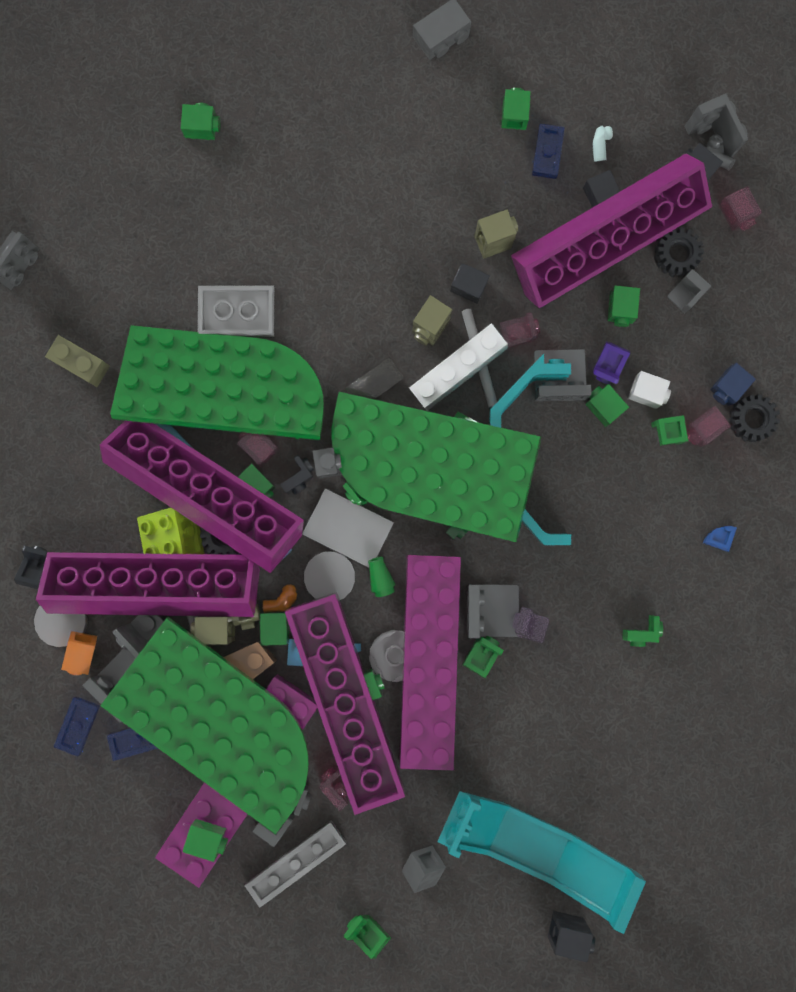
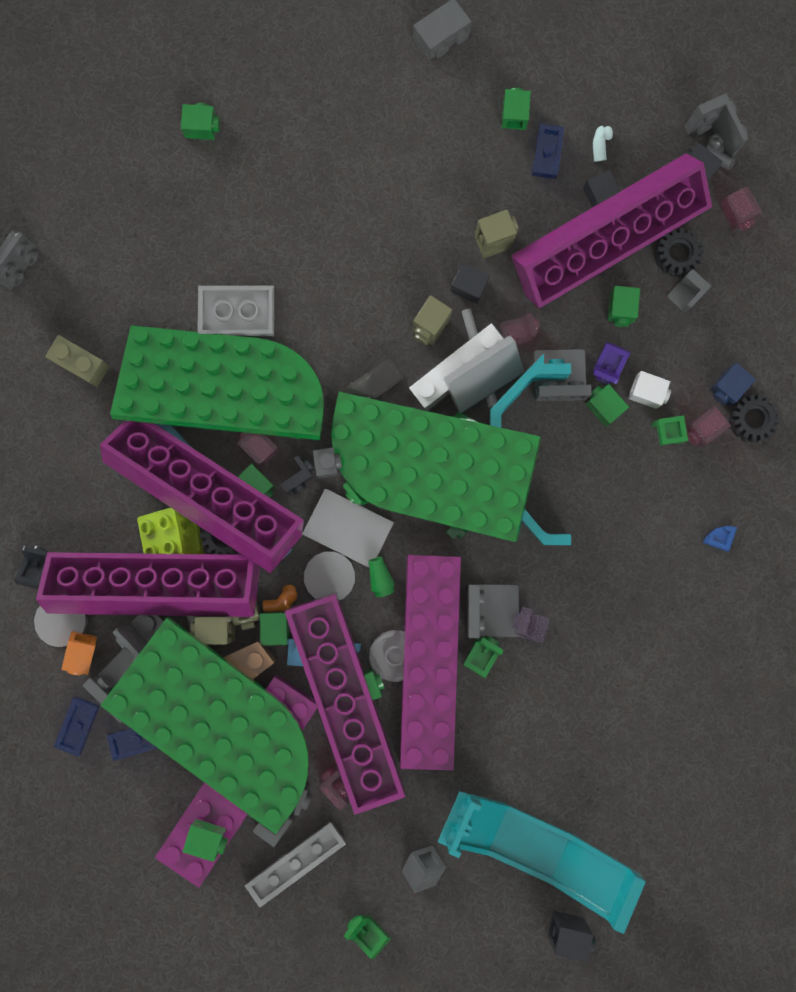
(484, 374): none -> light grey tile
(639, 637): green bracket -> none

